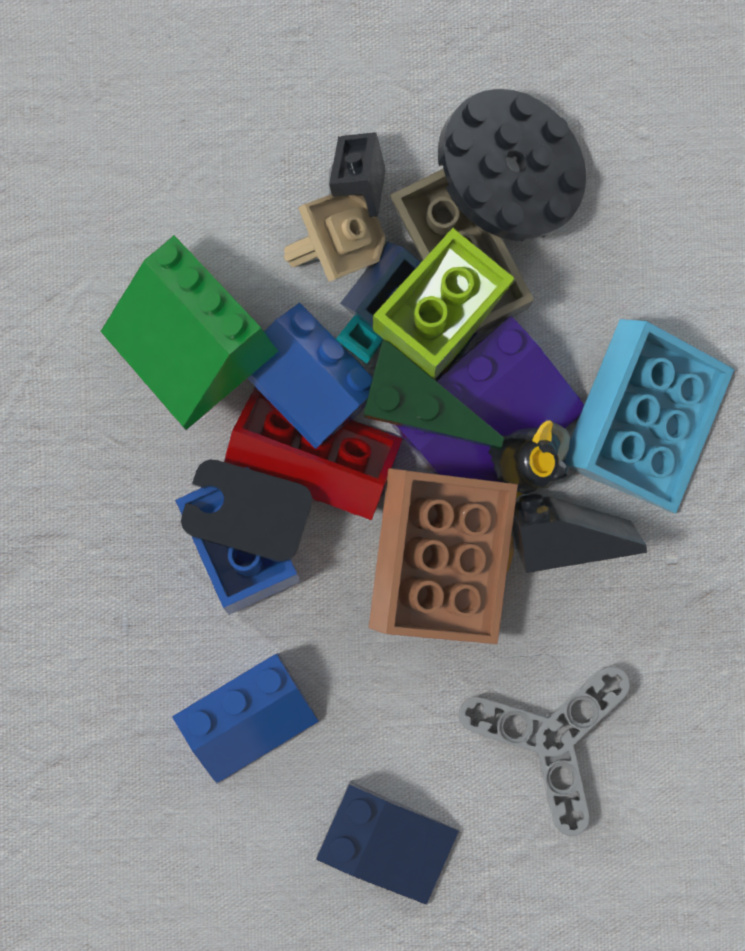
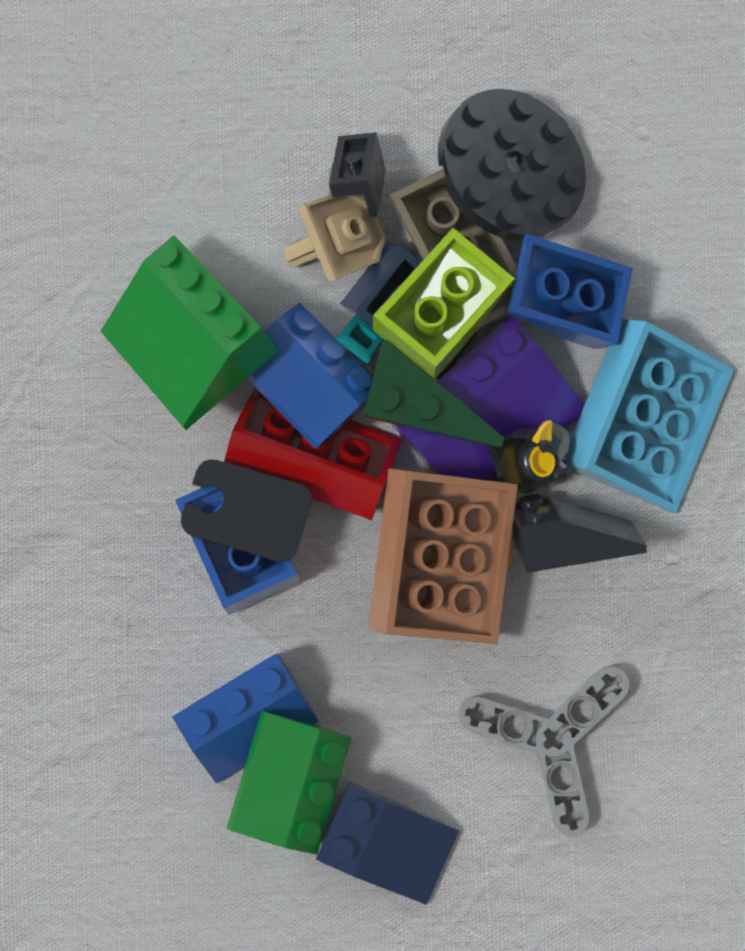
(289, 783): none -> green slope
(570, 292): none -> blue slope

